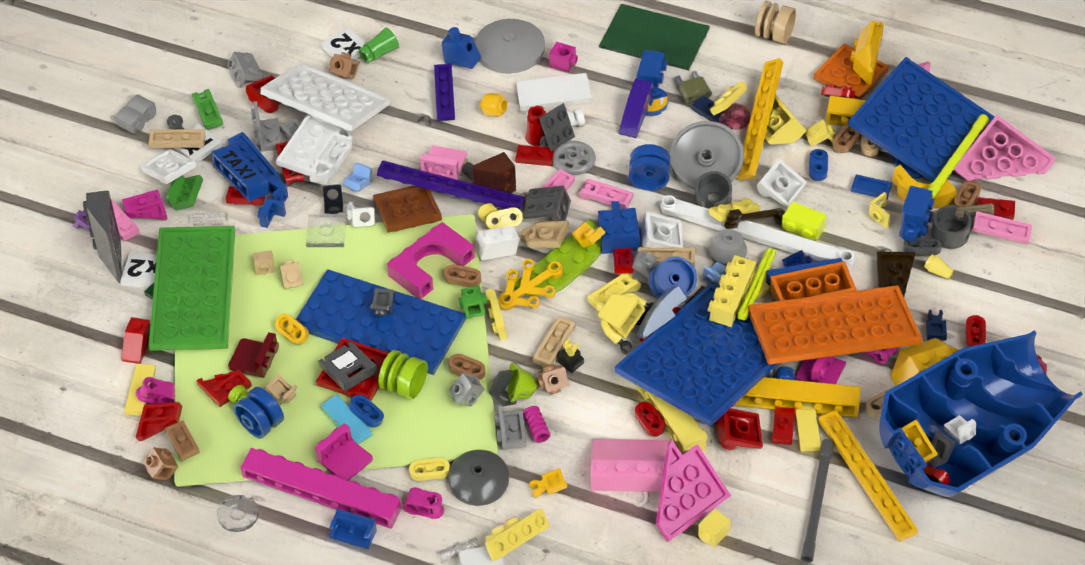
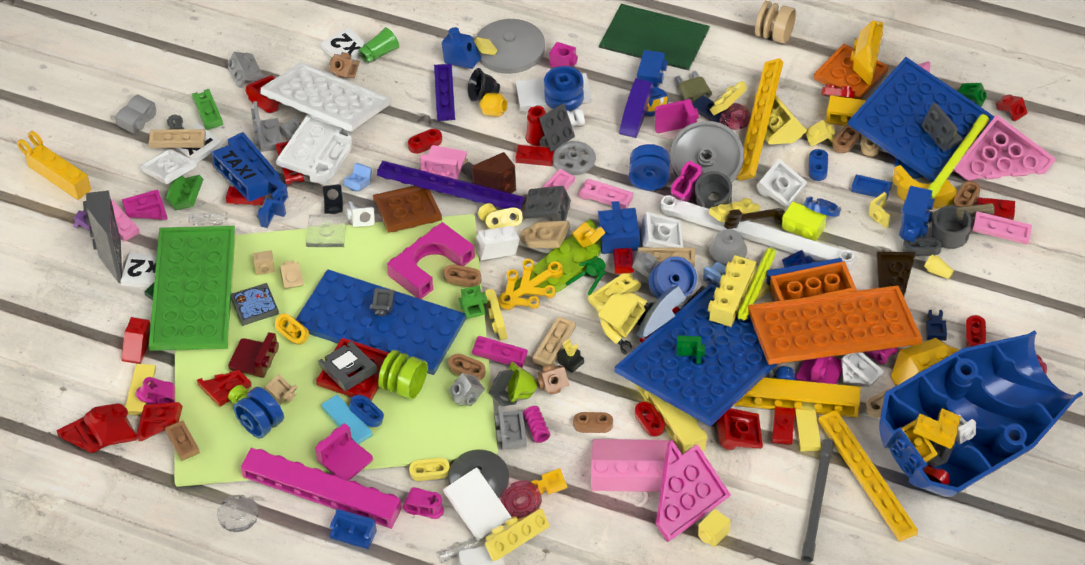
(54, 167): none -> yellow hinge
(80, 435): none -> red wing
(110, 424): none -> red slope
(160, 463): medium nougat brick -> none
(254, 304): none -> tile
(424, 141): none -> red plate
(476, 503): none -> white tile
(480, 84): none -> black hat
(485, 46): none -> light yellow tile
(499, 351): none -> dark pink hinge
(519, 489): none -> clear pink tile
(564, 86): none -> blue wheel
(593, 422): none -> medium nougat plate
(594, 267): none -> green plant
(675, 116): none -> dark pink bracket
(684, 185): none -> dark pink brick
(690, 347): none -> green bracket
(822, 206): none -> blue tile
(860, 370): none -> white slope
(940, 431): none -> yellow plate
(941, 128): none -> dark grey bracket
(974, 92): none -> green bracket
(1014, 105): none -> red bracket

